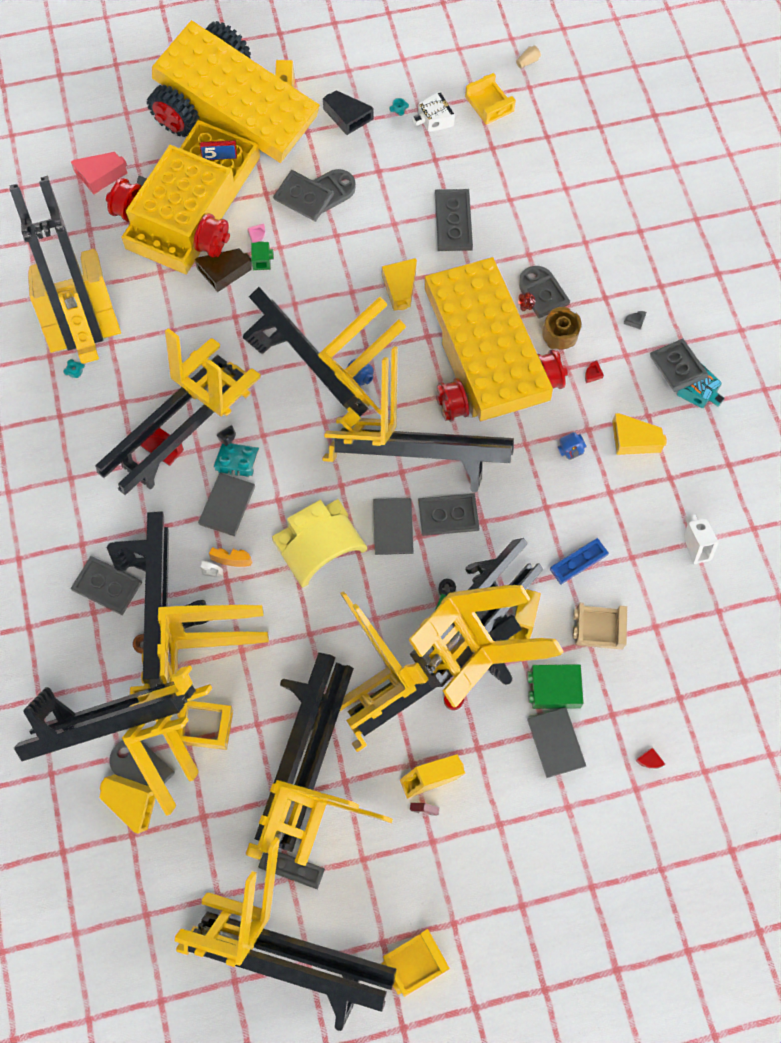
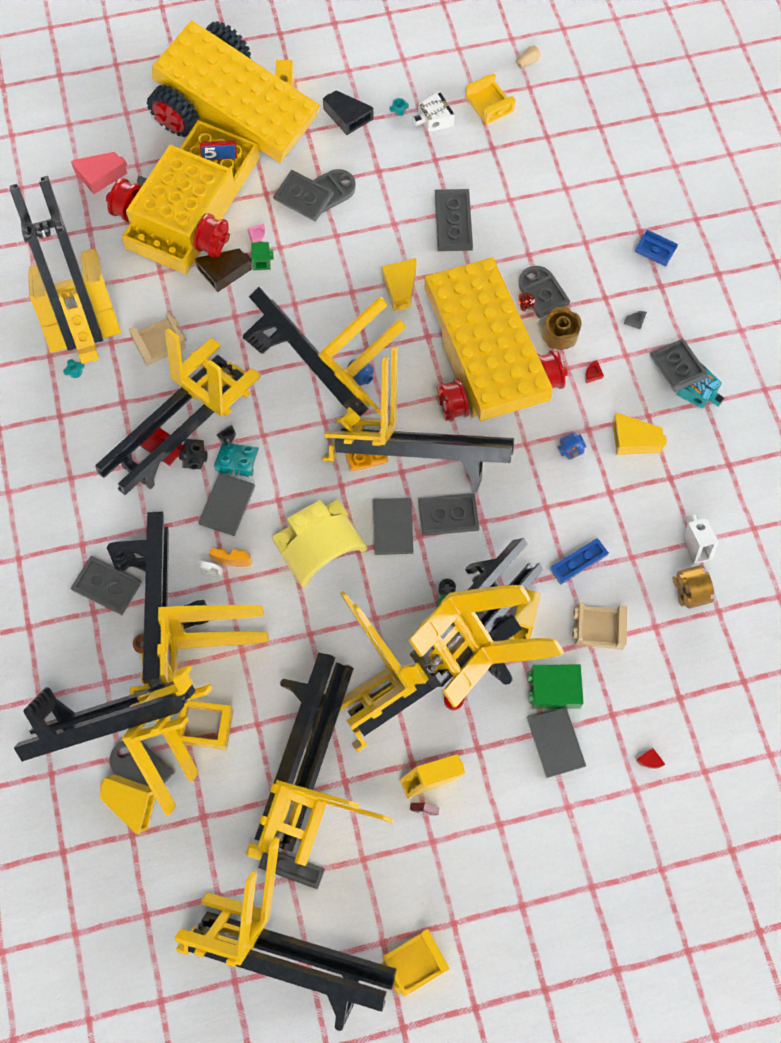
(152, 339): none -> tan panel
(193, 454): none -> black brick
(364, 461): none -> light orange slope
(656, 248): none -> blue plate
(694, 587): none -> pearl gold brick

